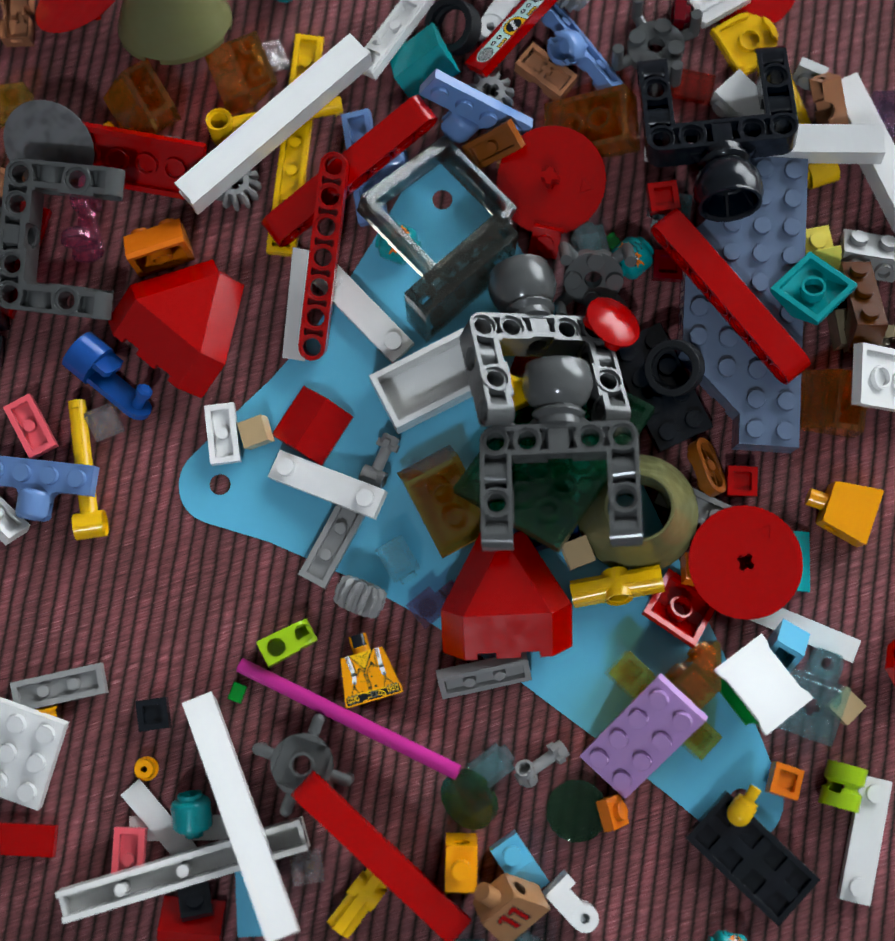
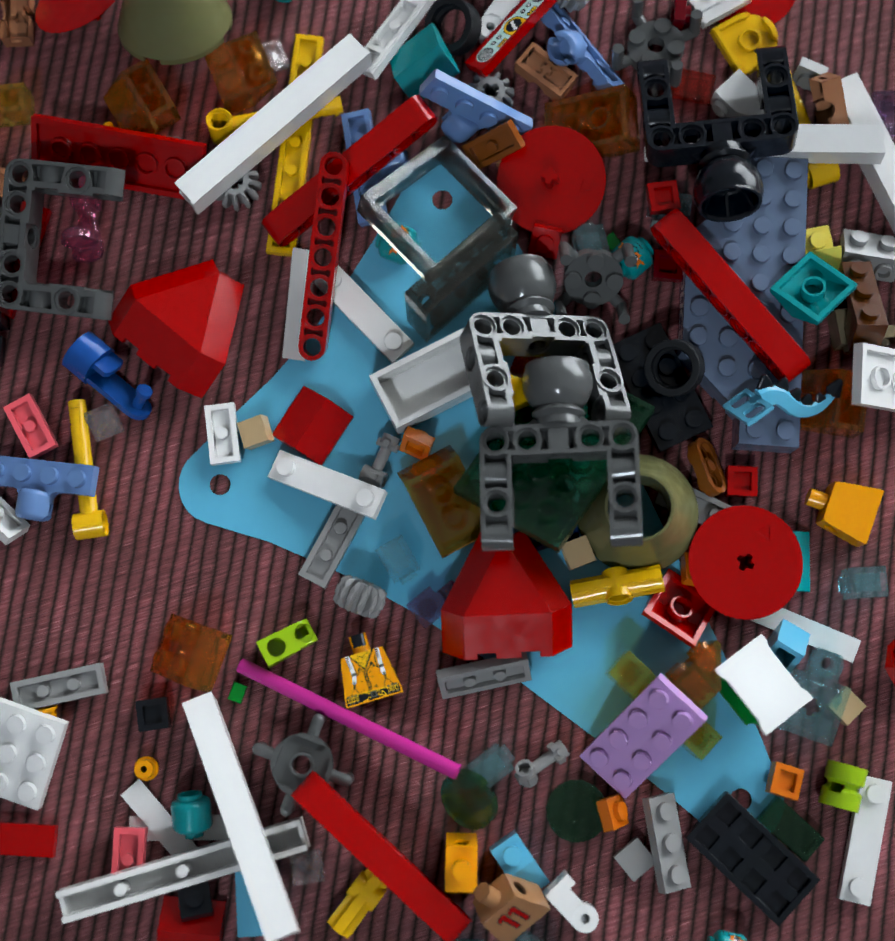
(47, 133): flat silver sticker -> none
(158, 247): orange slope -> none
(190, 653): none -> clear orange slope
(416, 443): none -> orange plate
(612, 323): red dish -> none
(634, 859): none -> light grey tile
(666, 843): none -> light grey plate
(743, 807): yellow cylinder -> none
(779, 395): none -> medium azure piece
(790, 829): none -> clear green tile
(863, 583): none -> clear light blue brick

